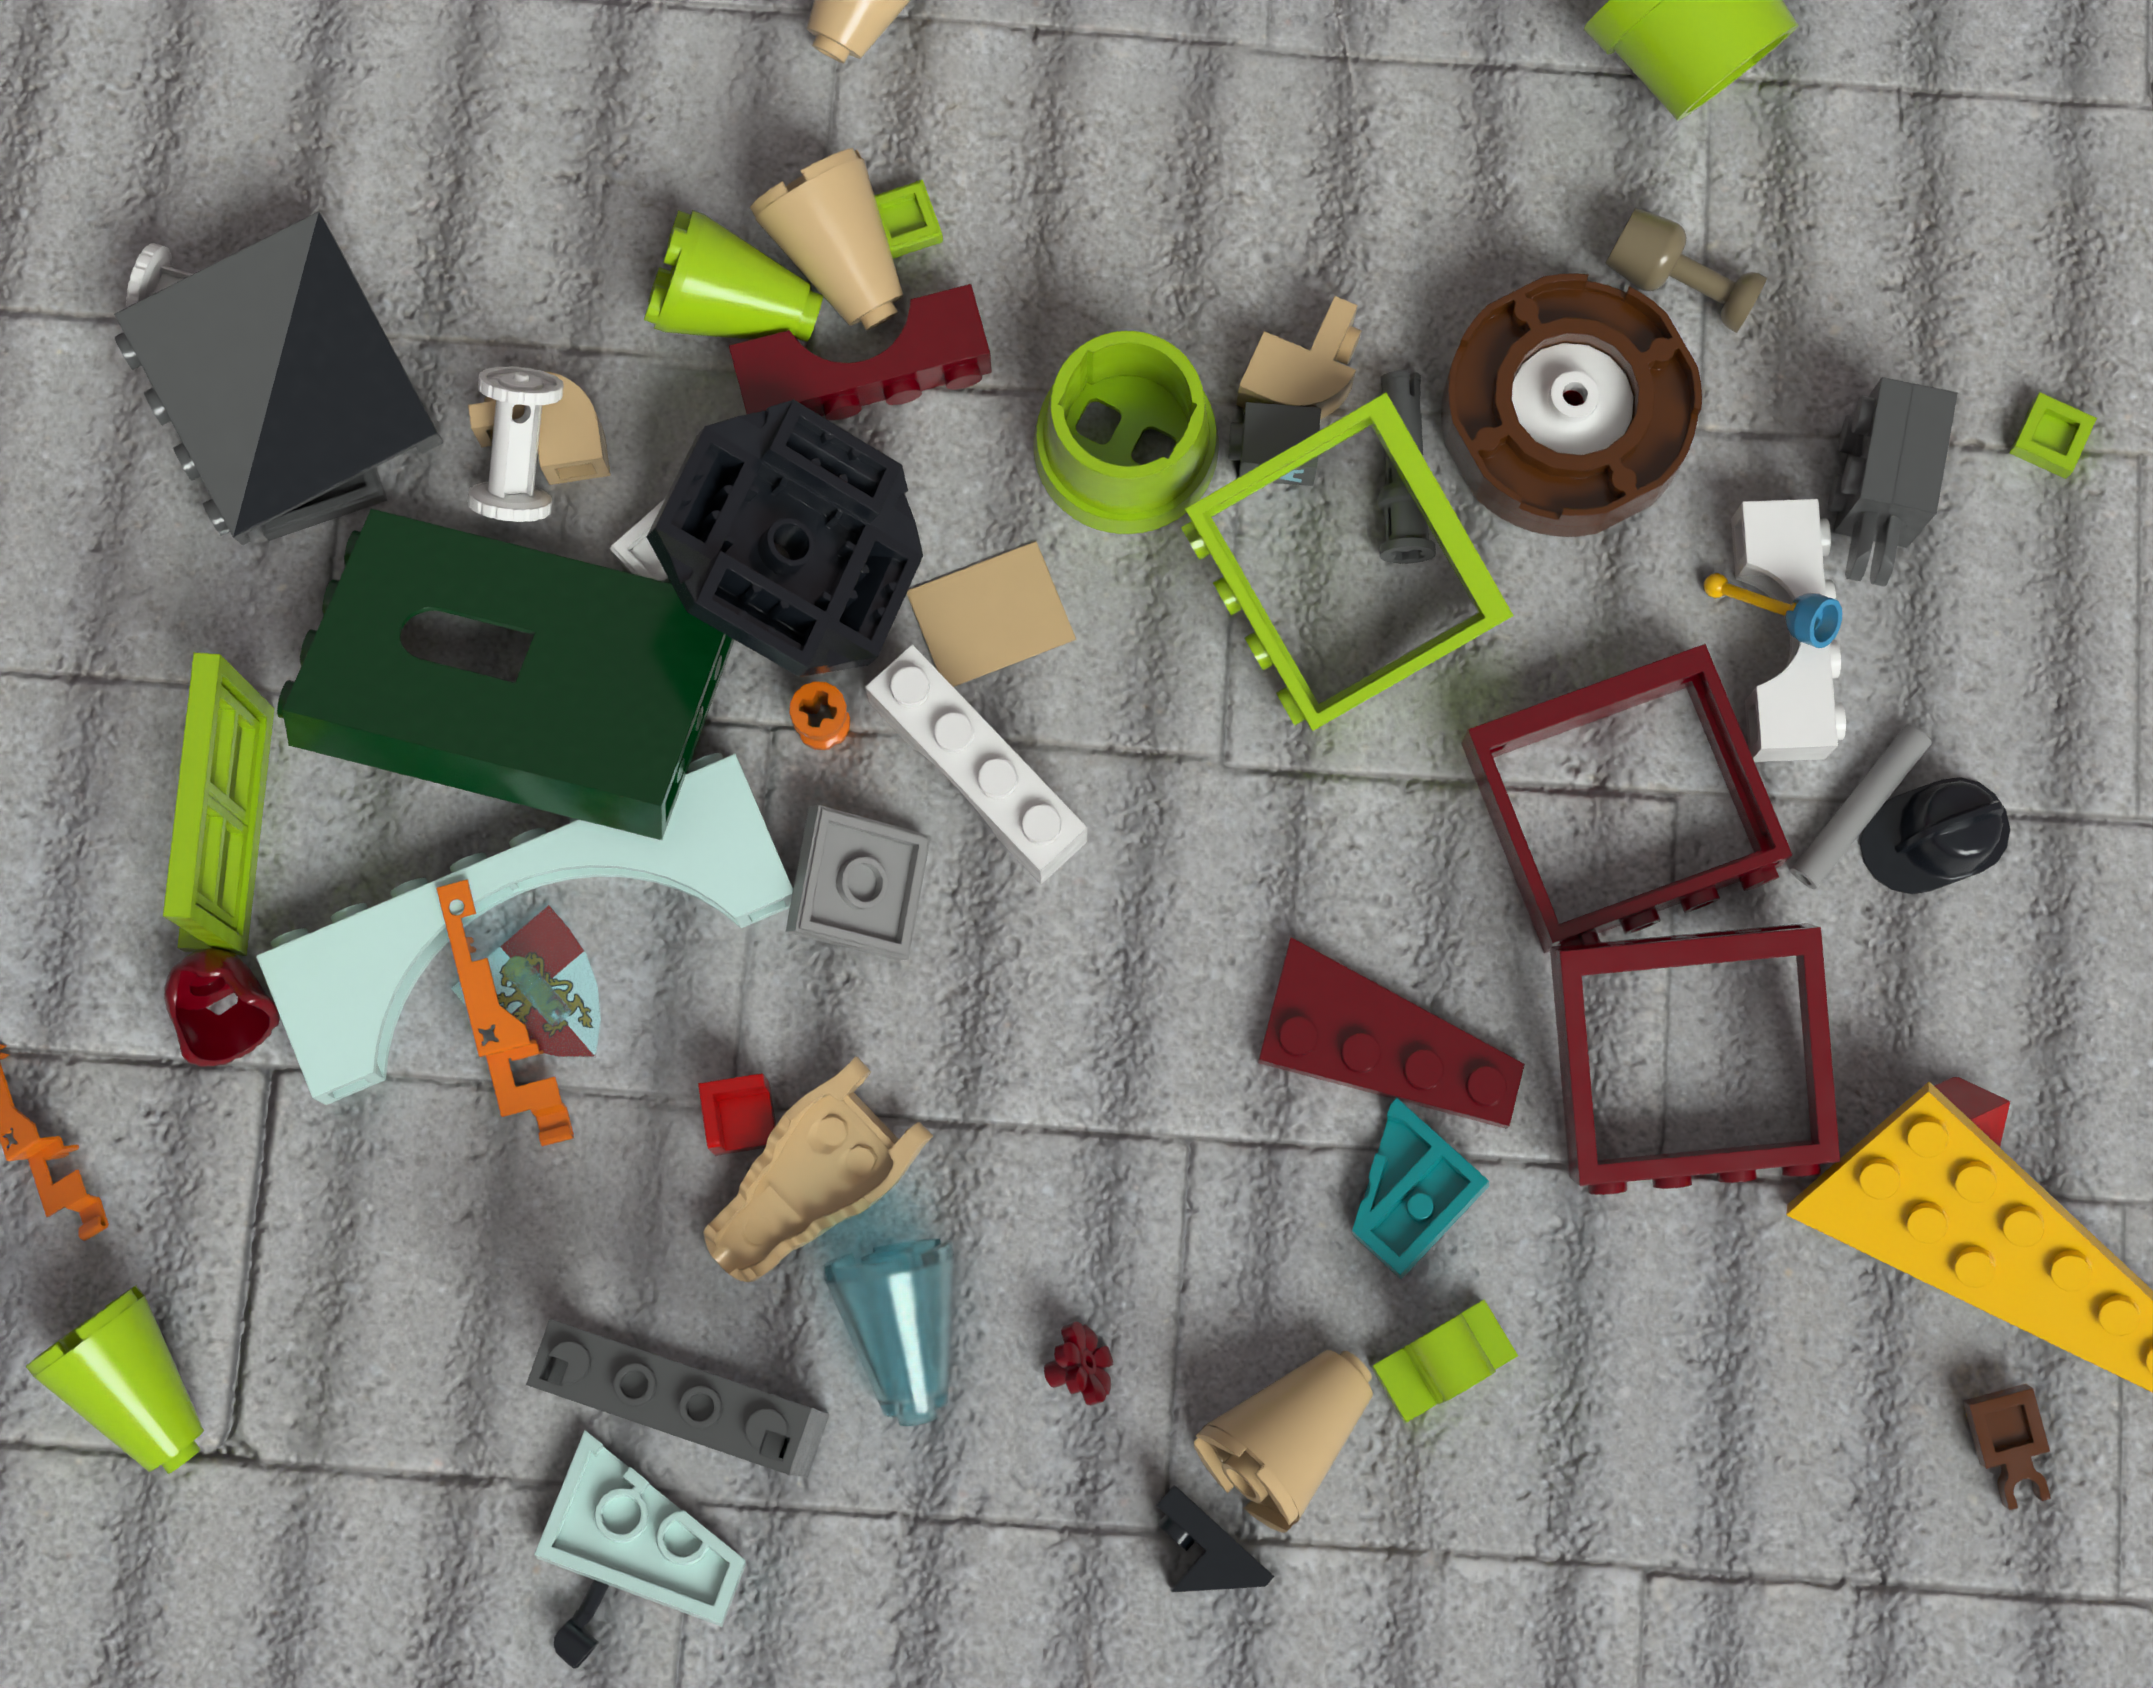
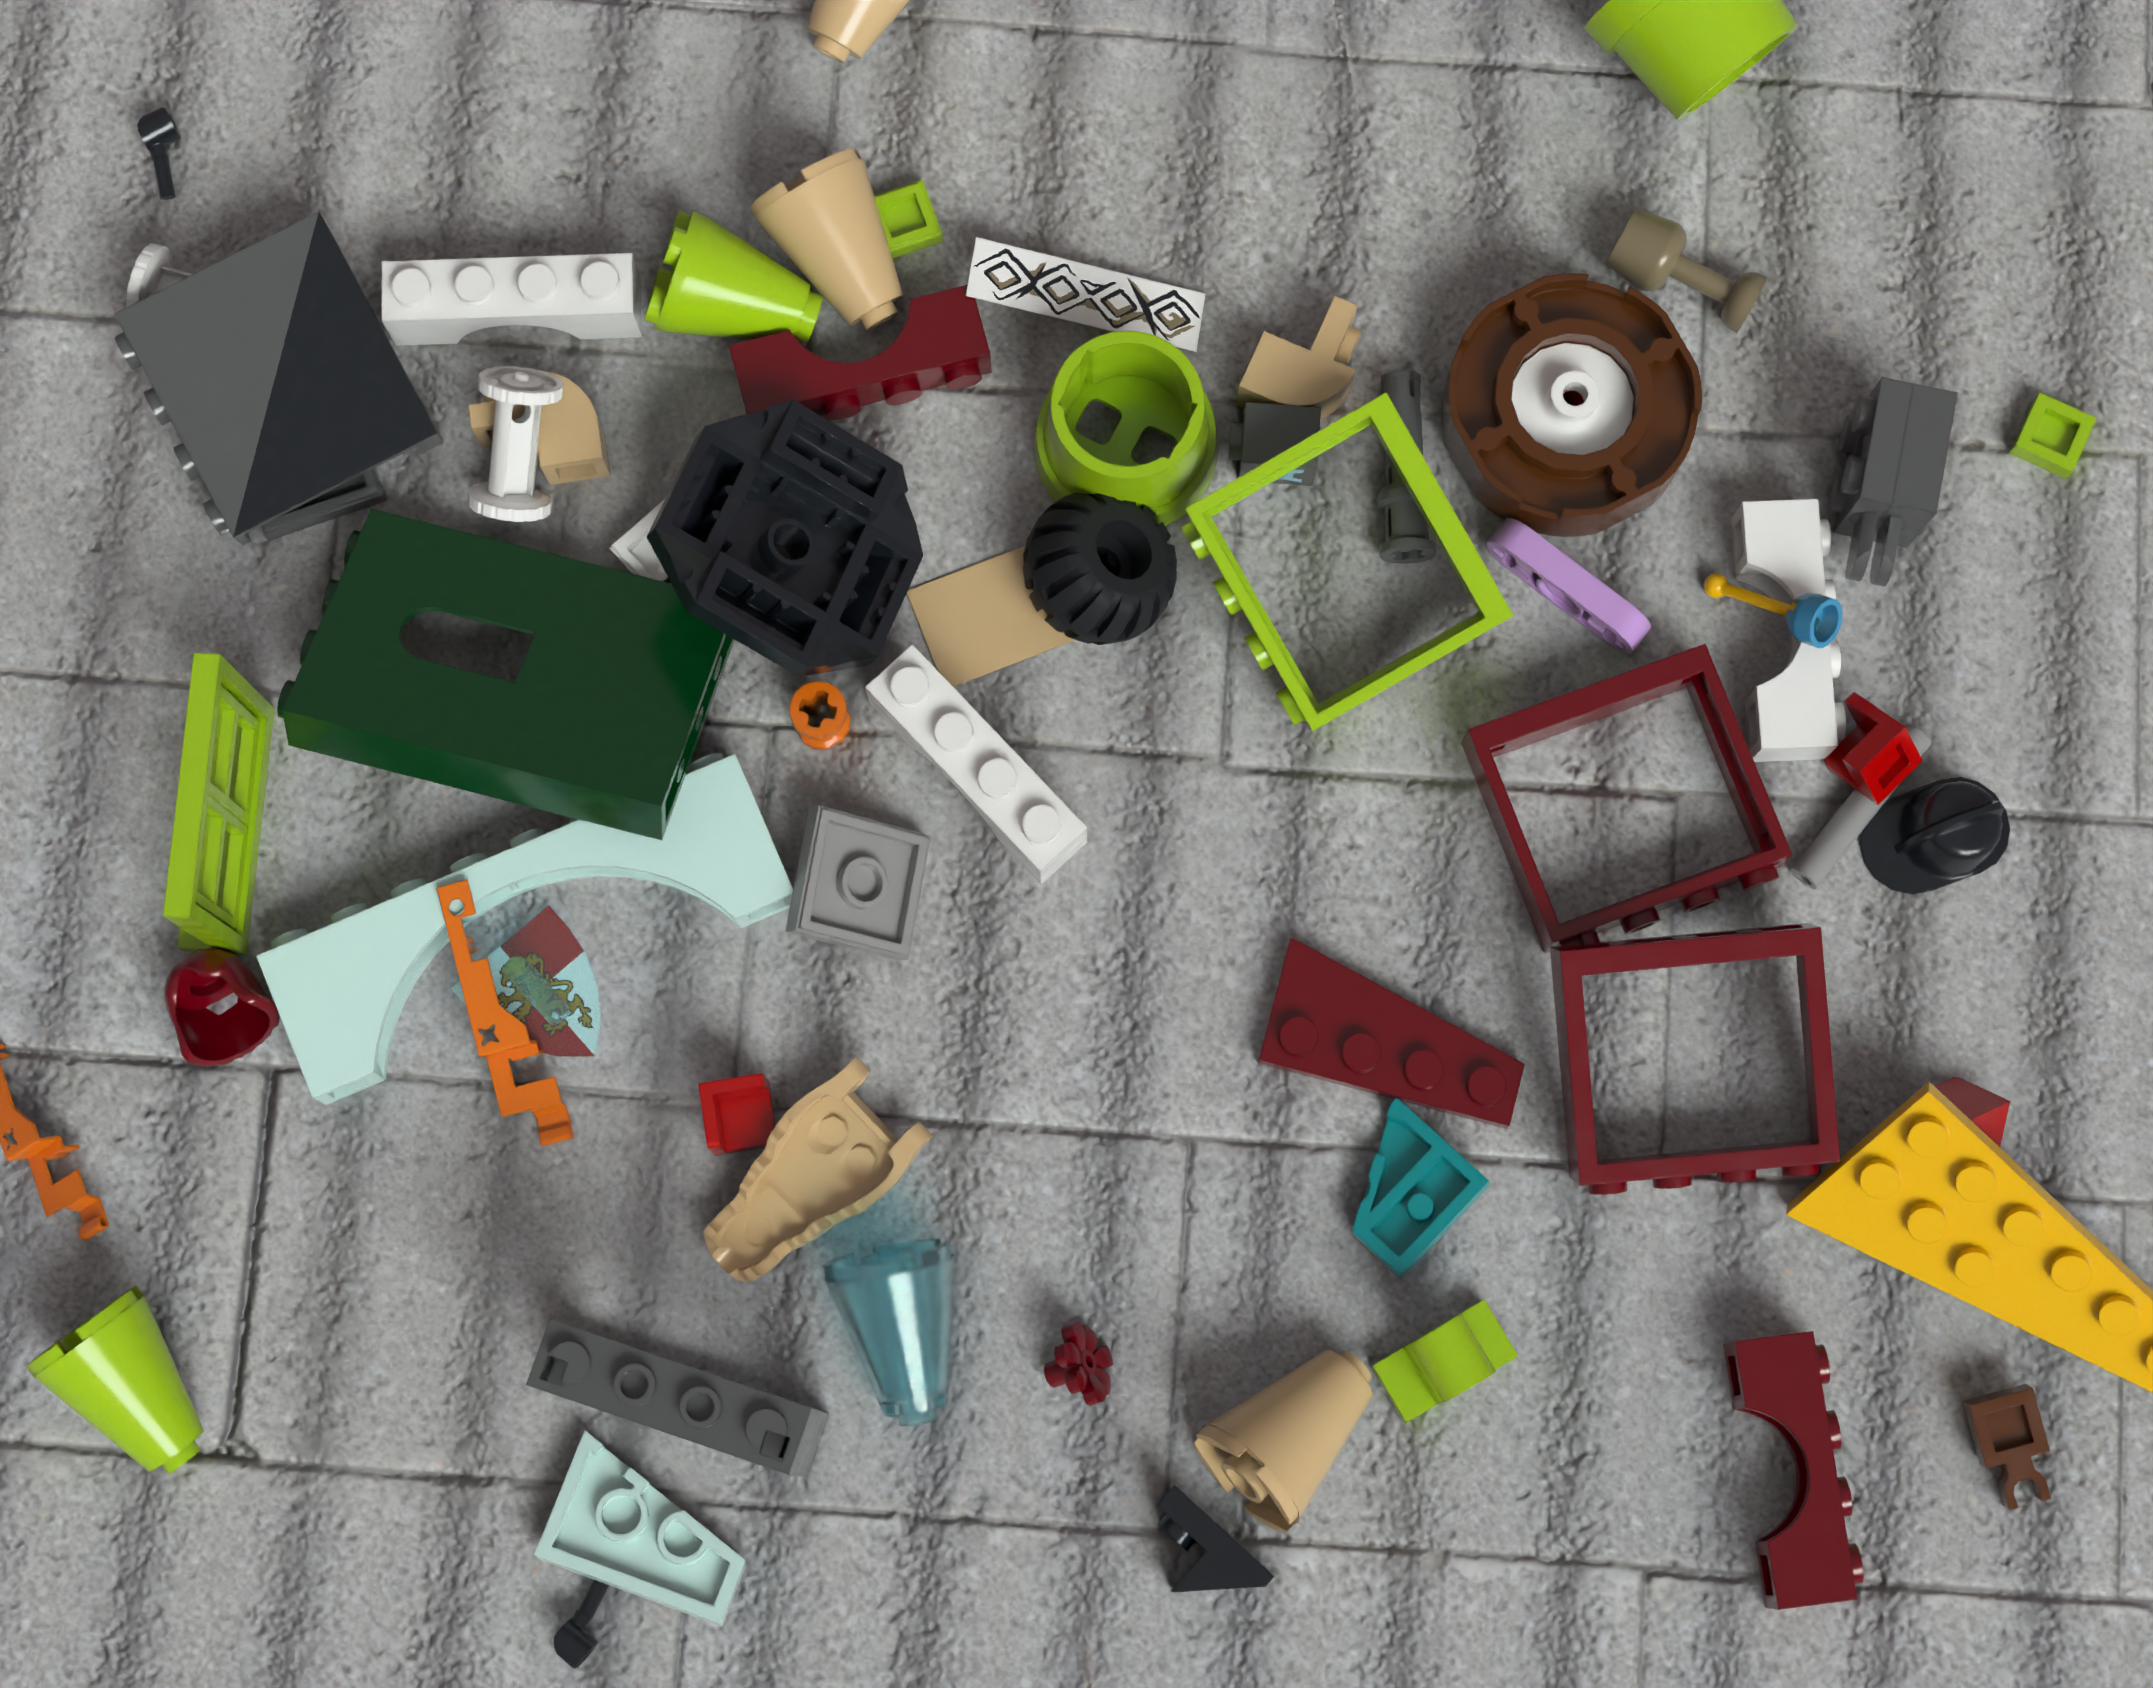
(158, 131): none -> black hand
(453, 297): none -> white arch
(1084, 293): none -> white sticker
(1099, 568): none -> black wheel
(1568, 586): none -> lavender beam
(1809, 1552): none -> dark red arch
(1874, 753): none -> red panel

